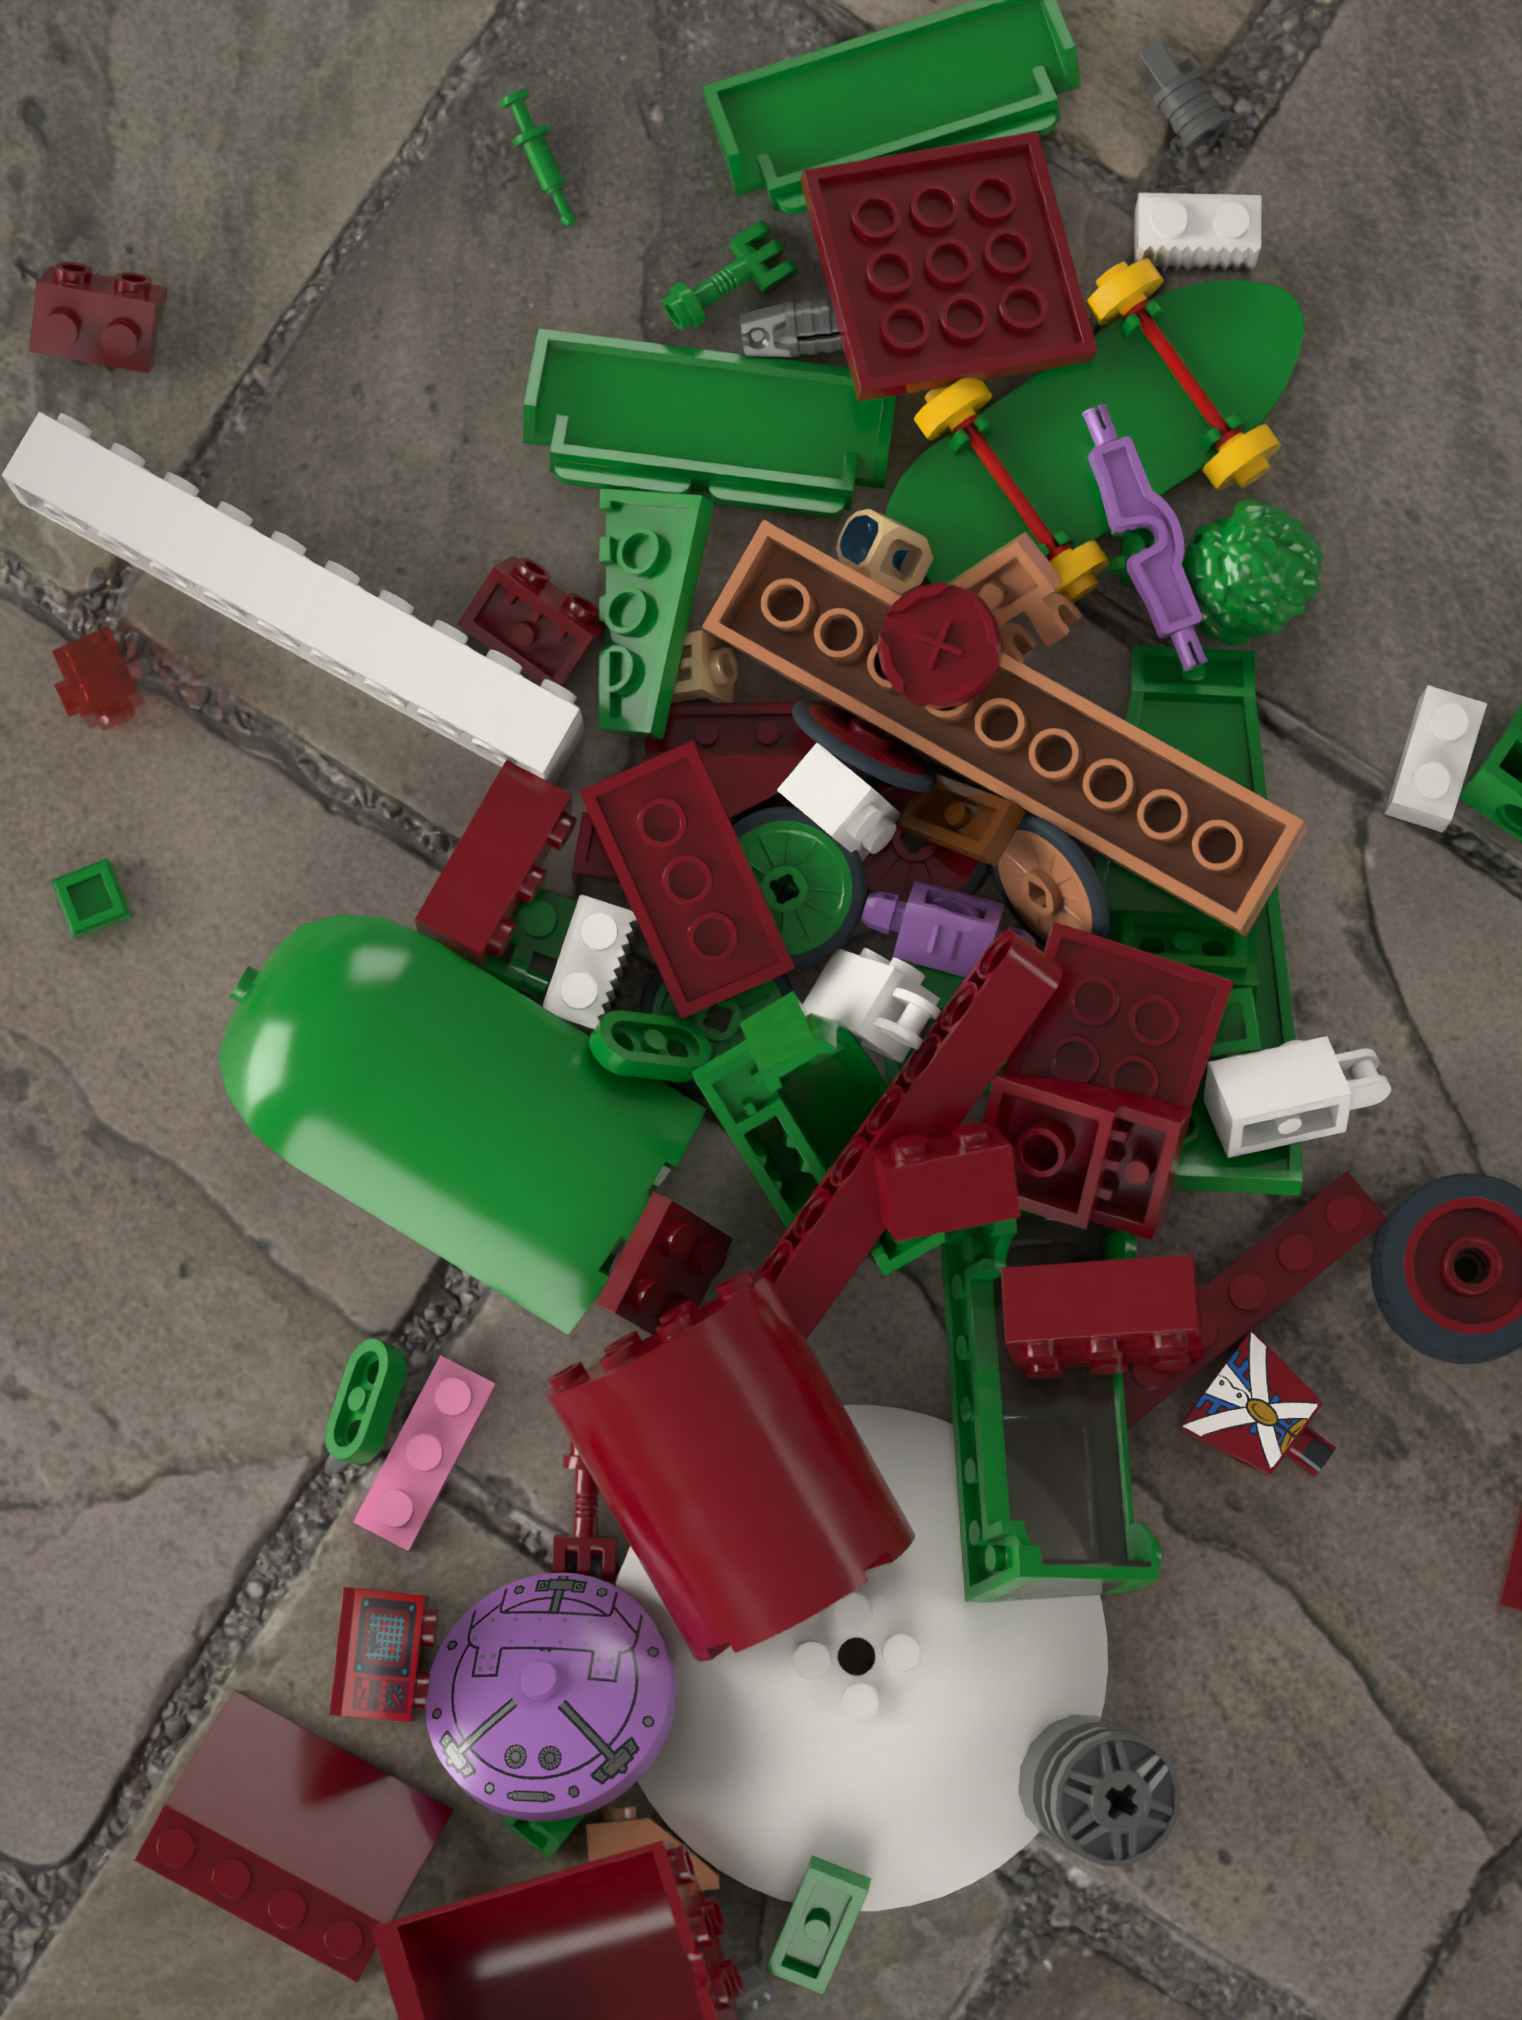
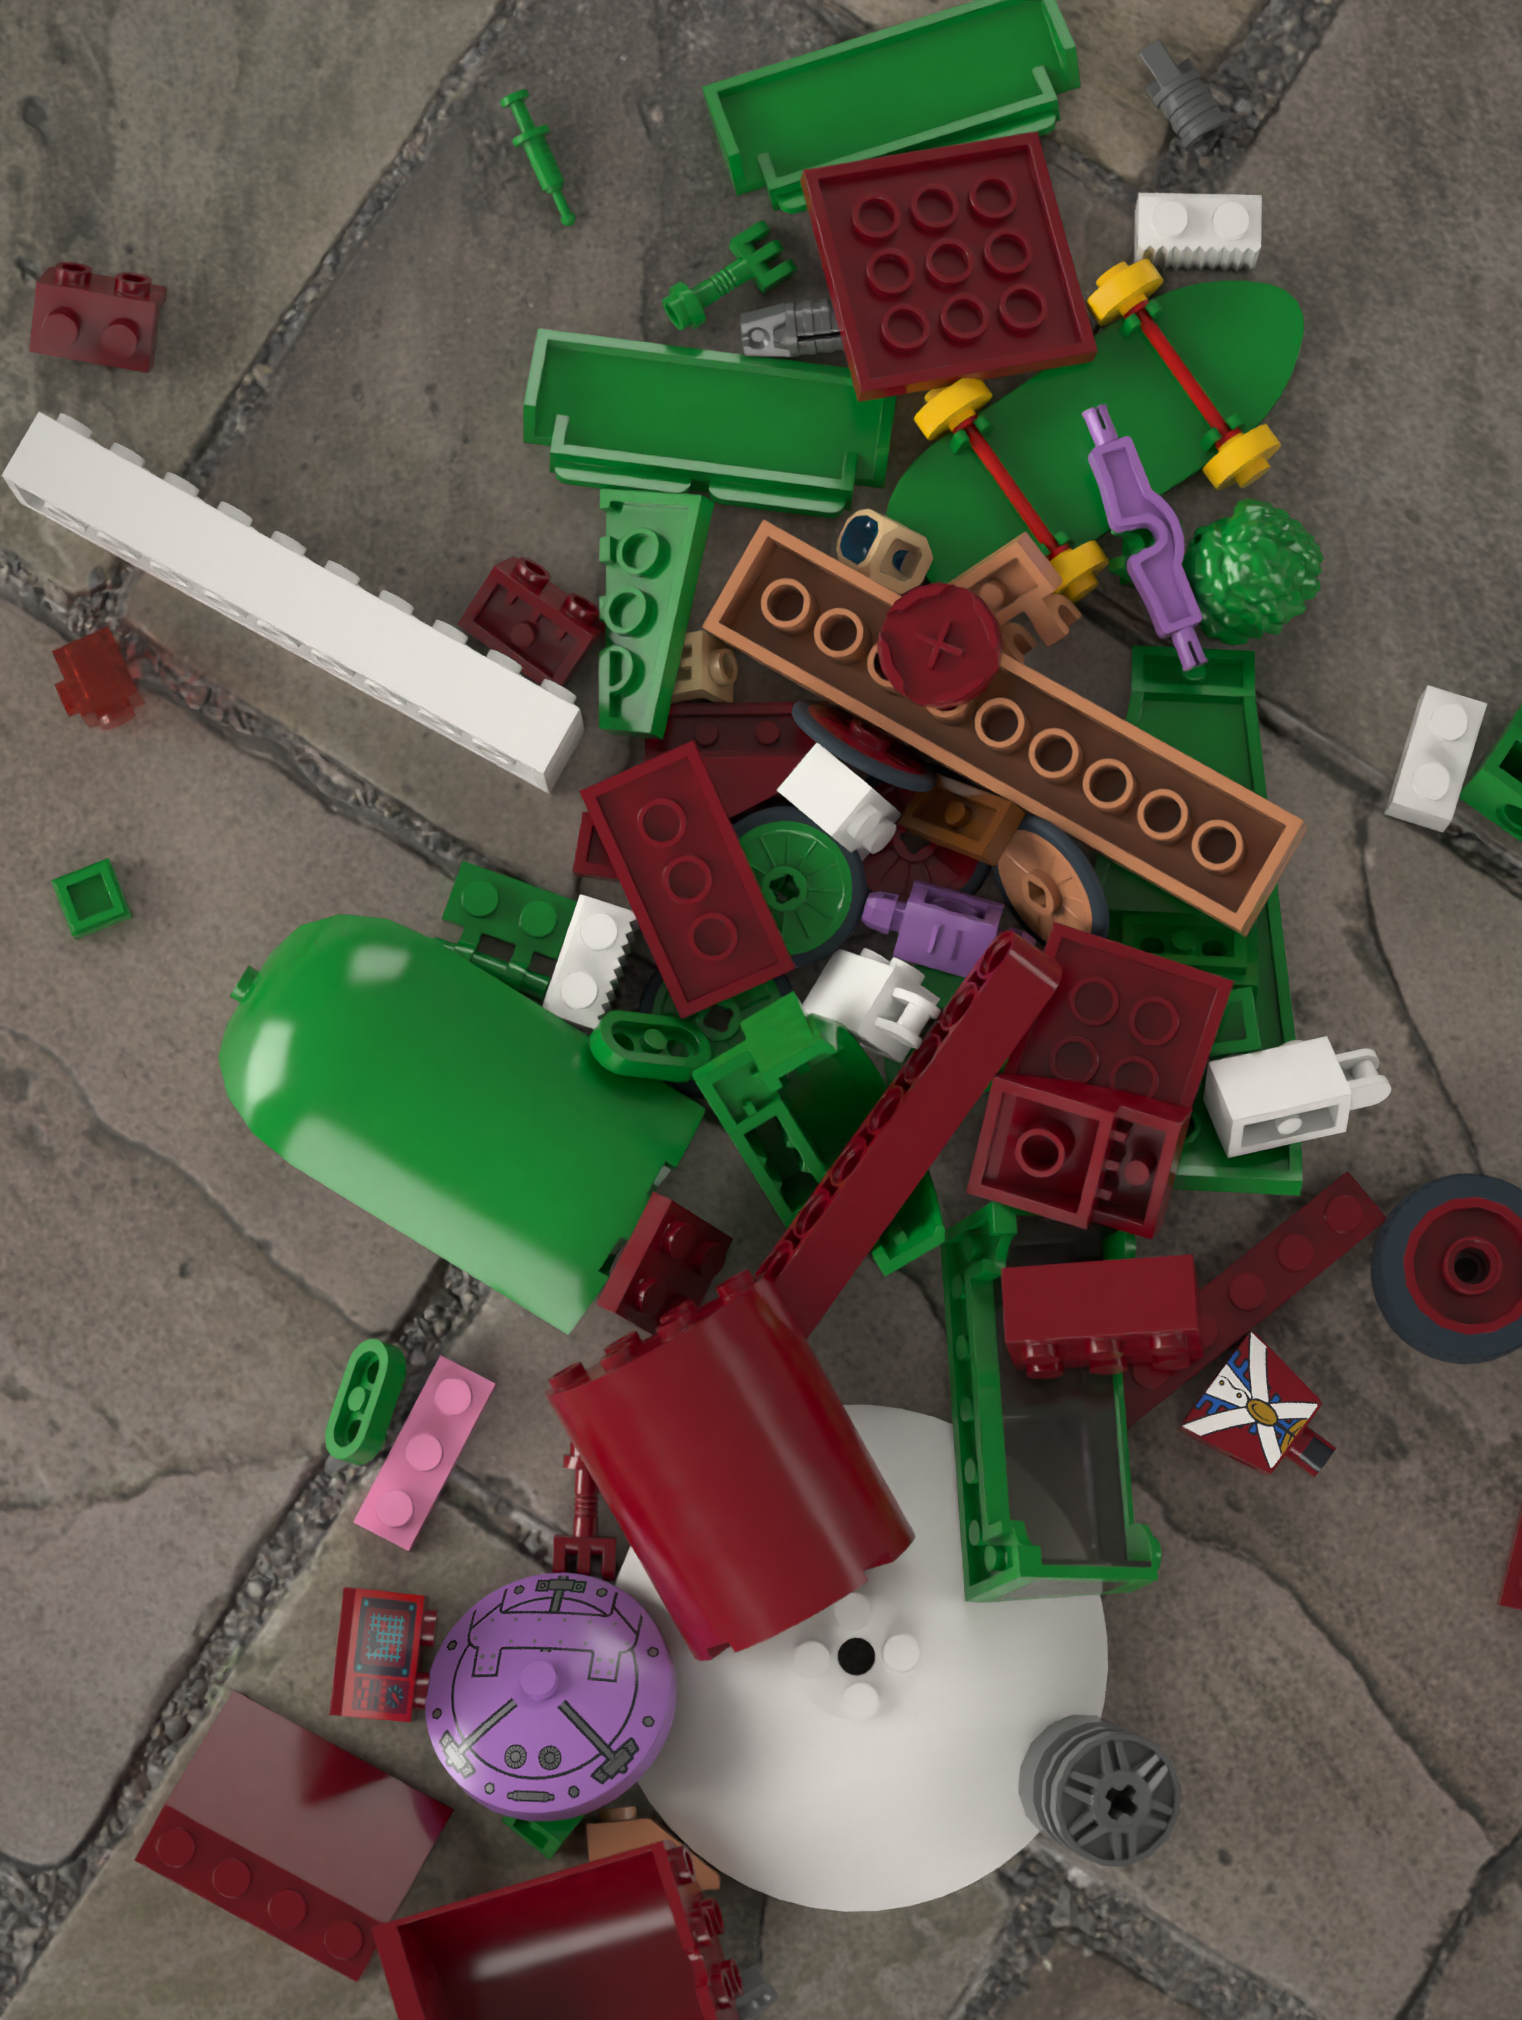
(497, 865): dark red brick -> none
(817, 1924): plate -> none
(946, 1181): dark red brick -> none

